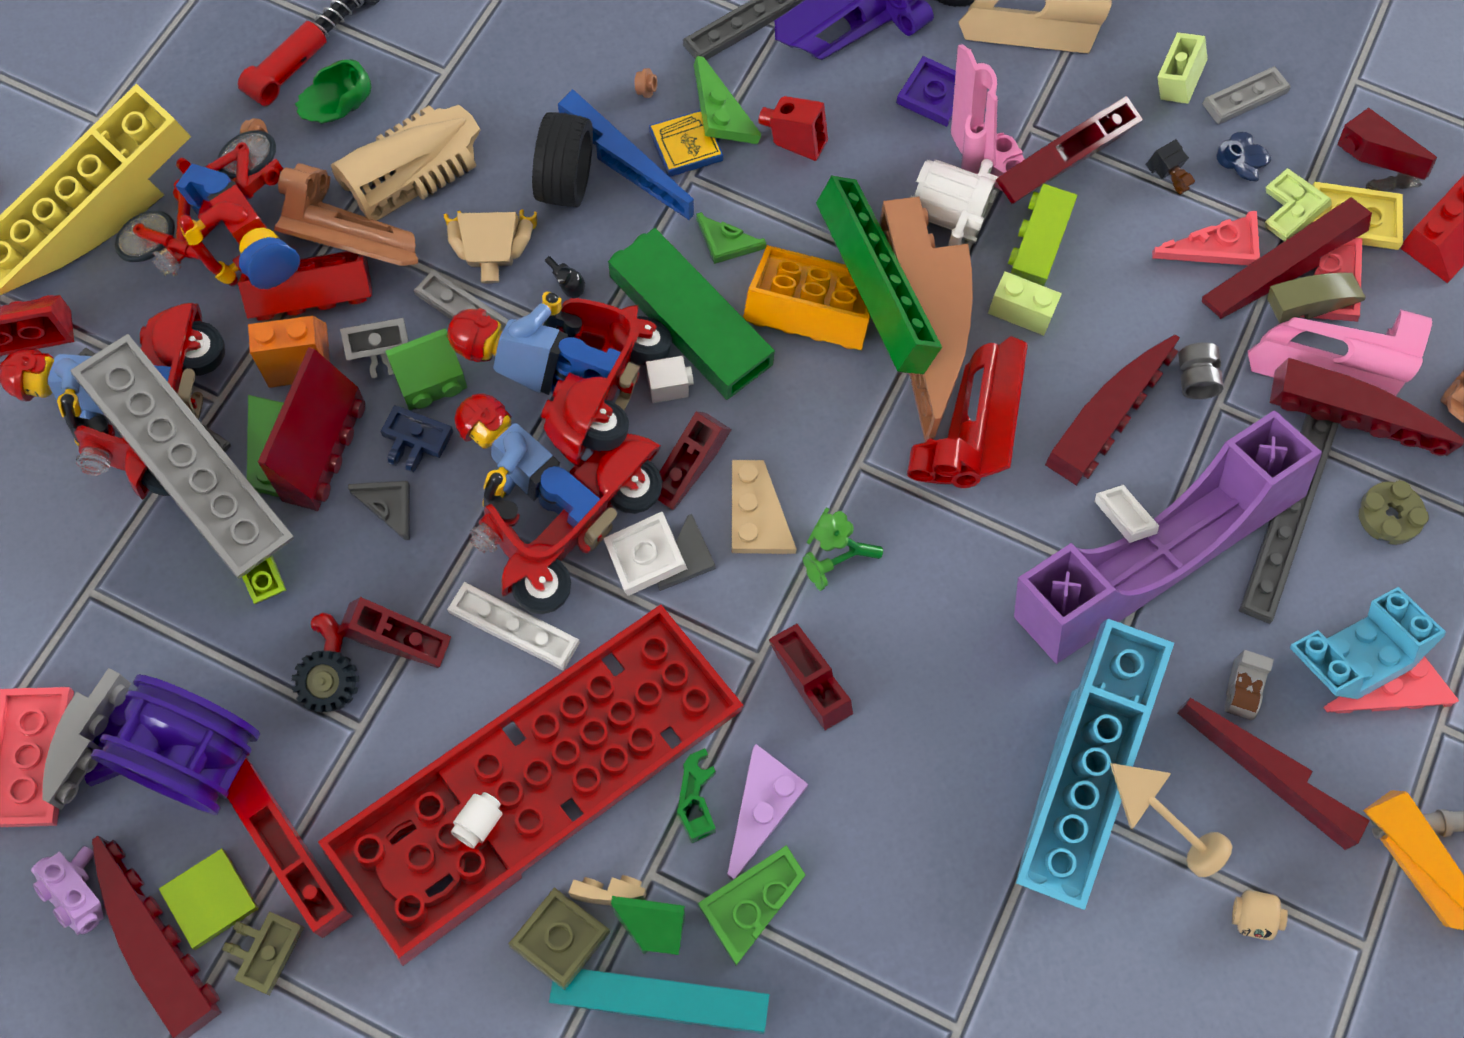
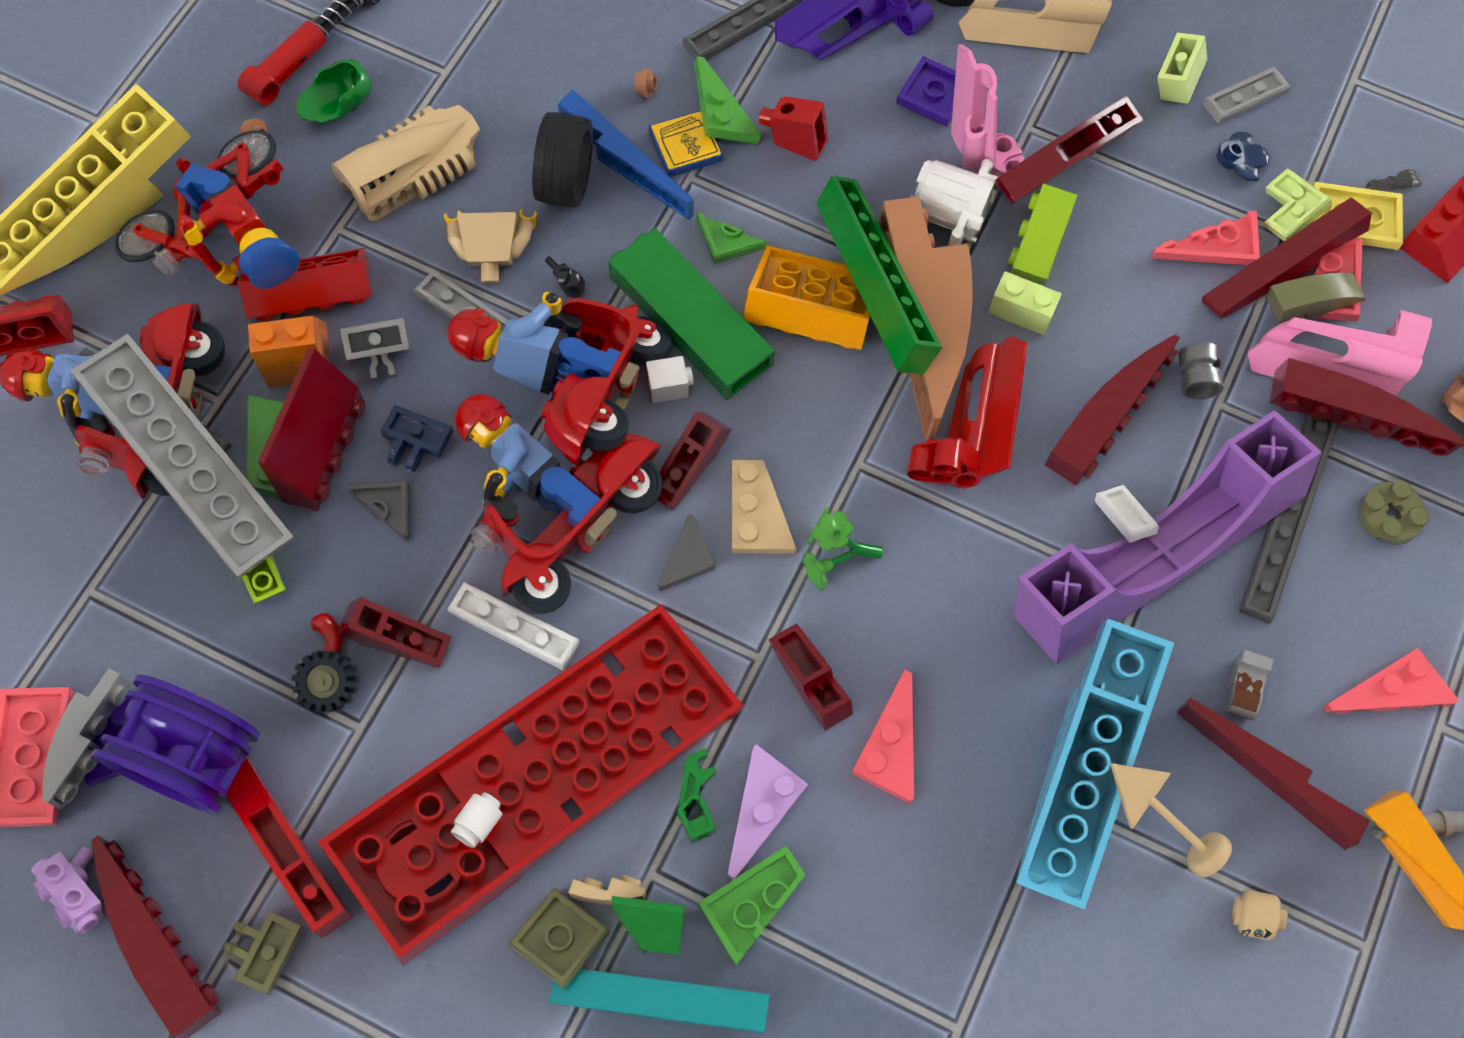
(208, 899): lime tile -> none
(311, 219): nougat panel -> none
(426, 369): bright green slope -> none
(645, 553): white plate -> none
(888, 754): none -> coral wing
(1169, 161): black piece -> none
(1373, 649): medium azure slope -> none
(1382, 144): dark red slope -> none

